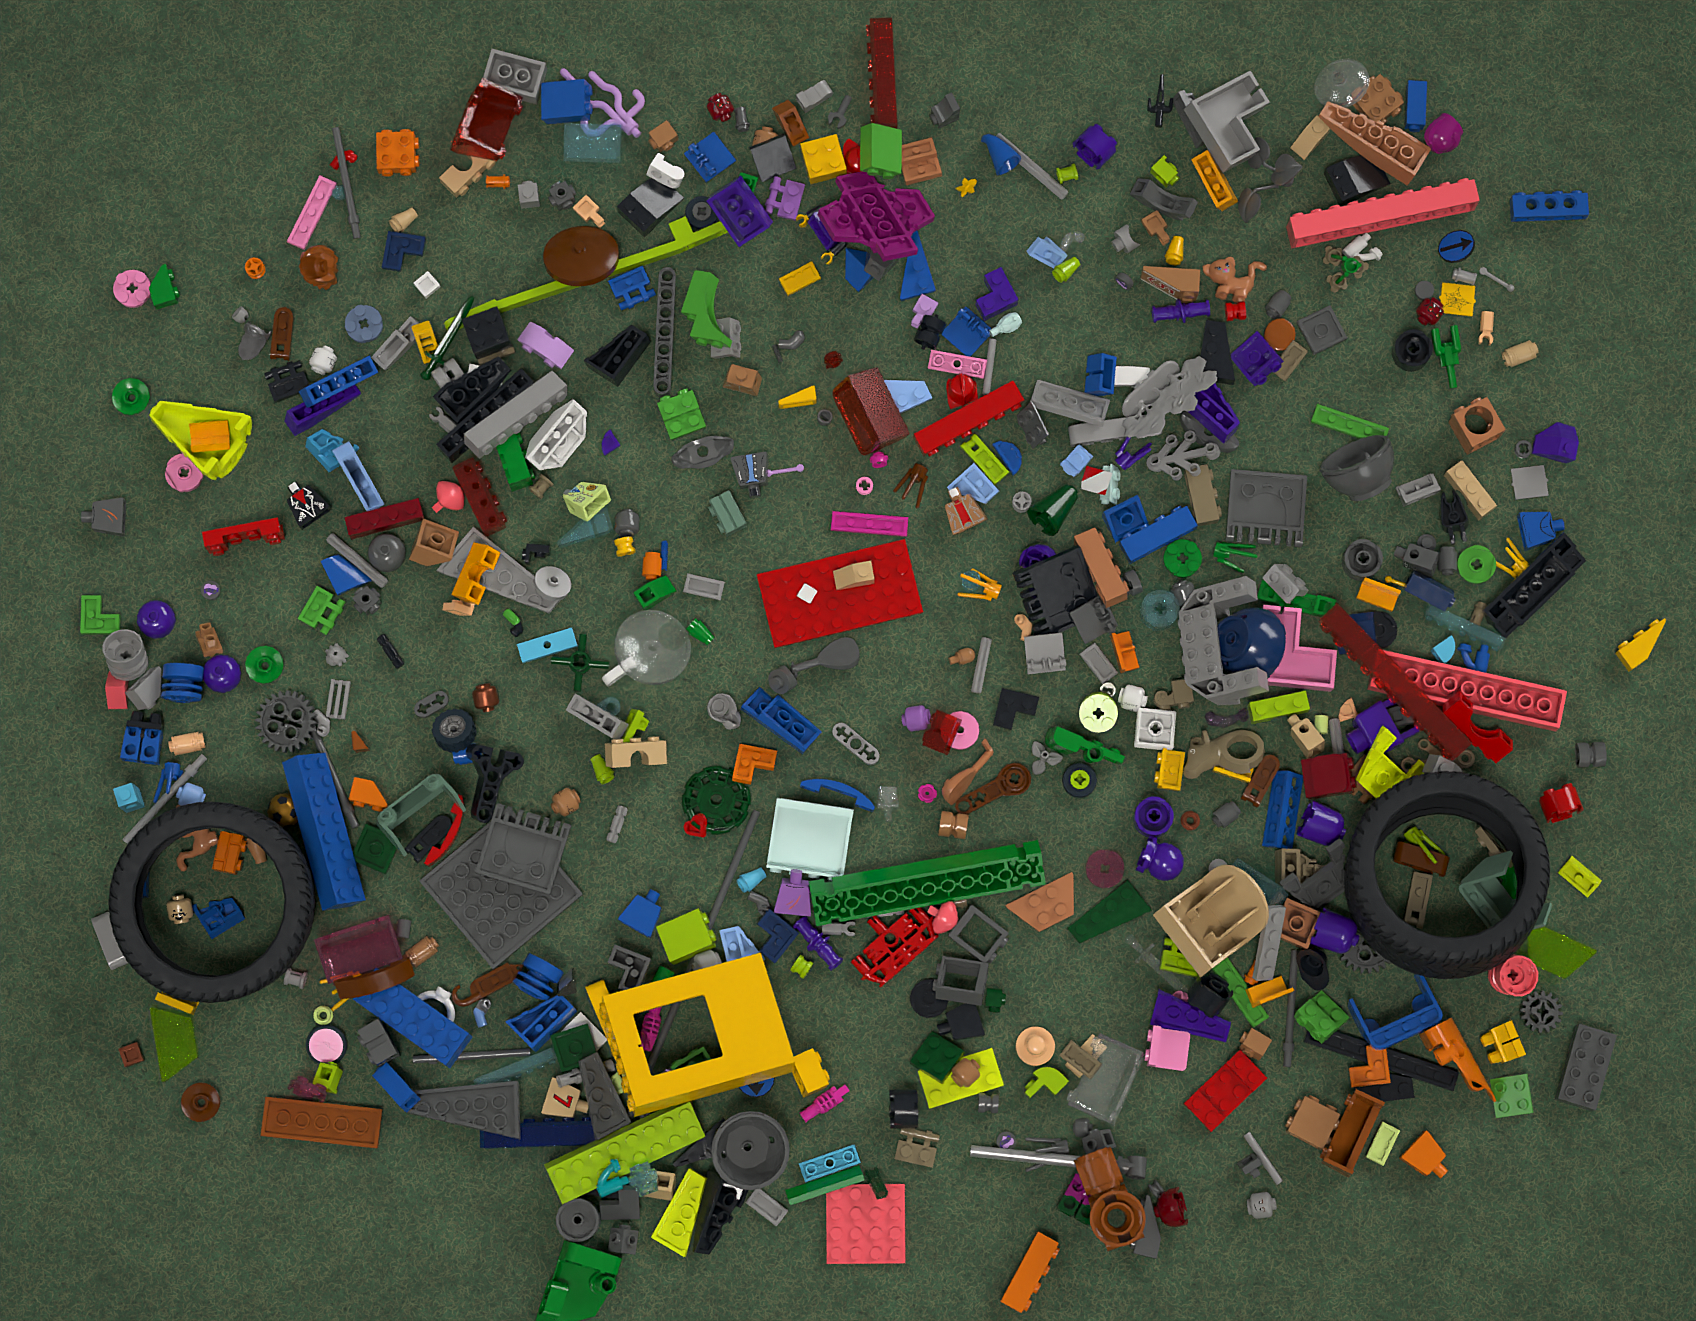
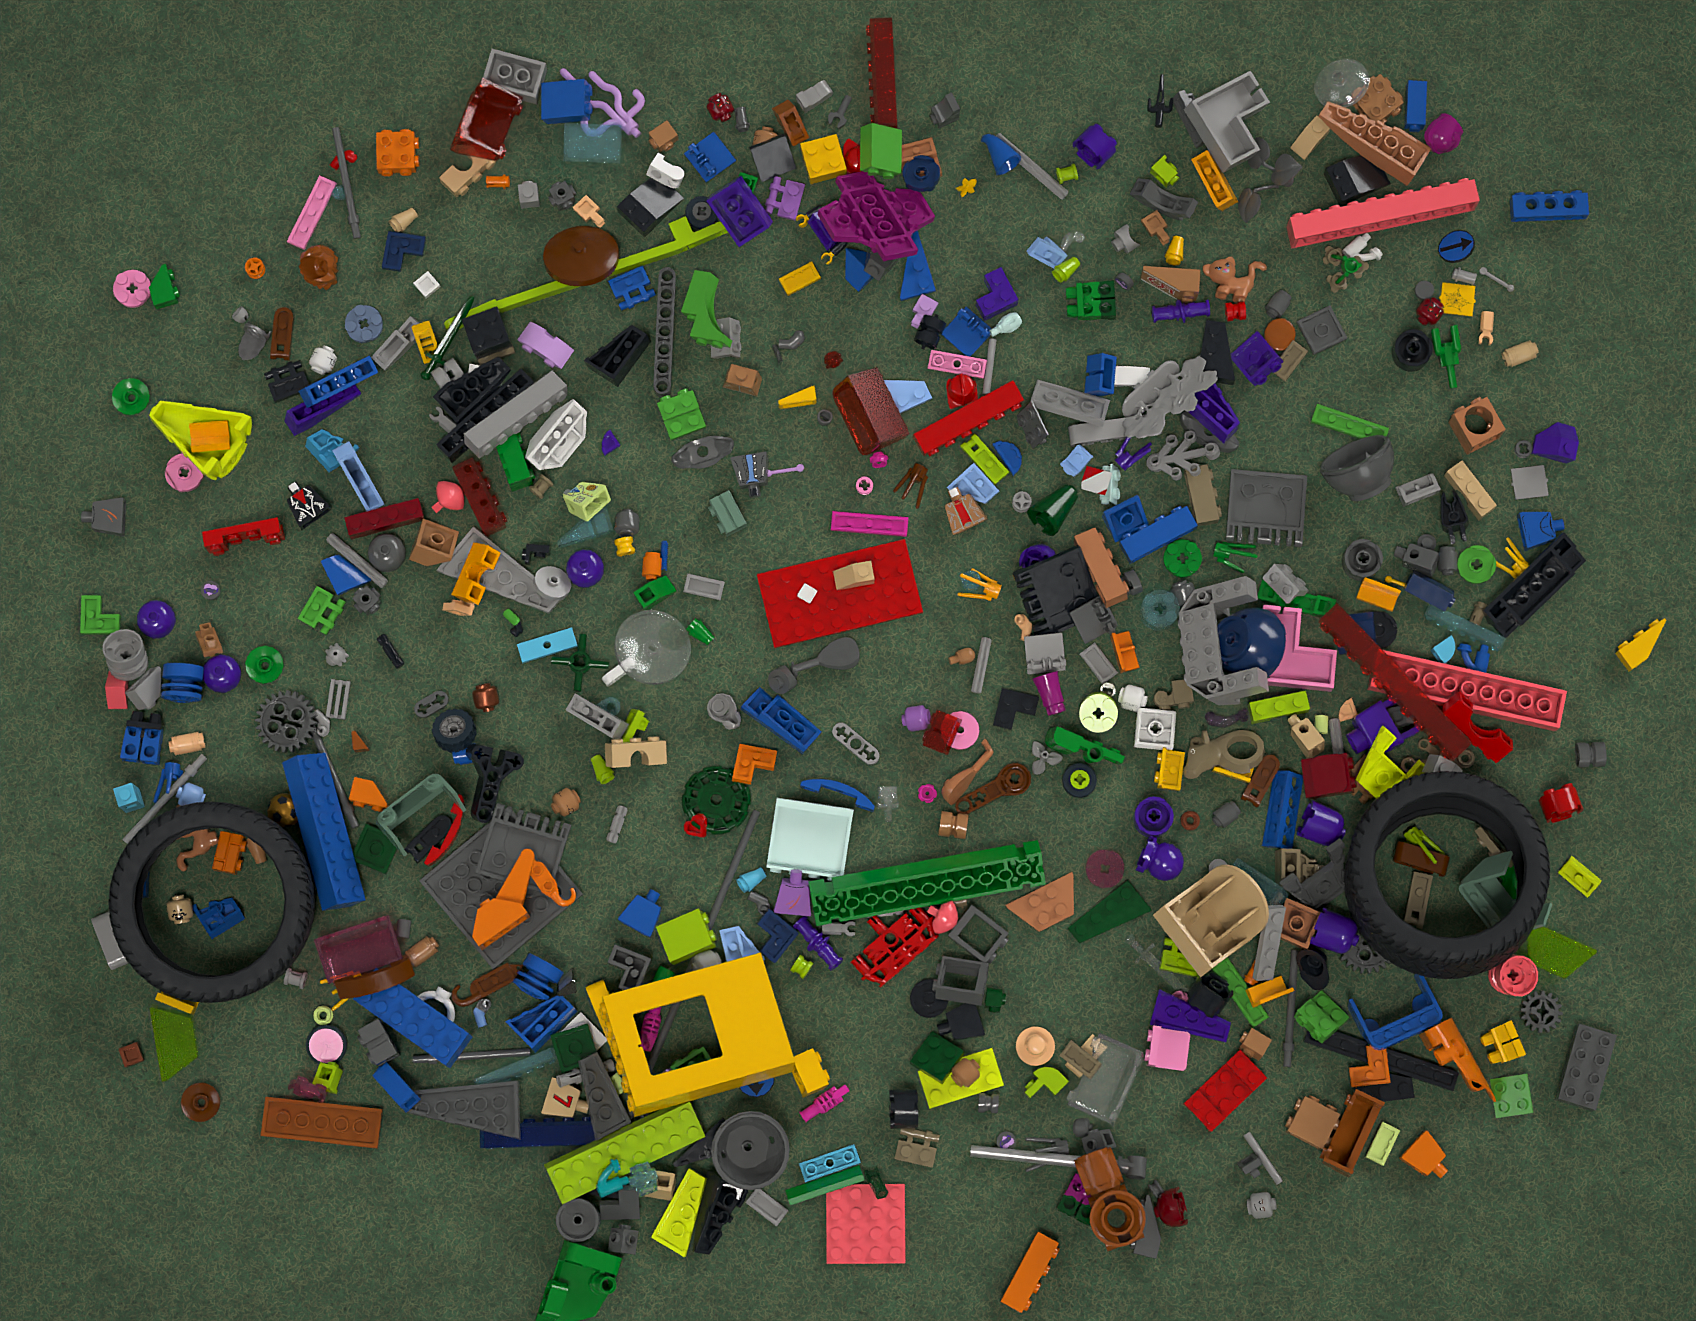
(506, 910): none -> orange slope
(585, 568): none -> dark purple cylinder
(923, 183): none -> dark blue plate
(1050, 692): none -> magenta plant
(1094, 301): none -> green hips

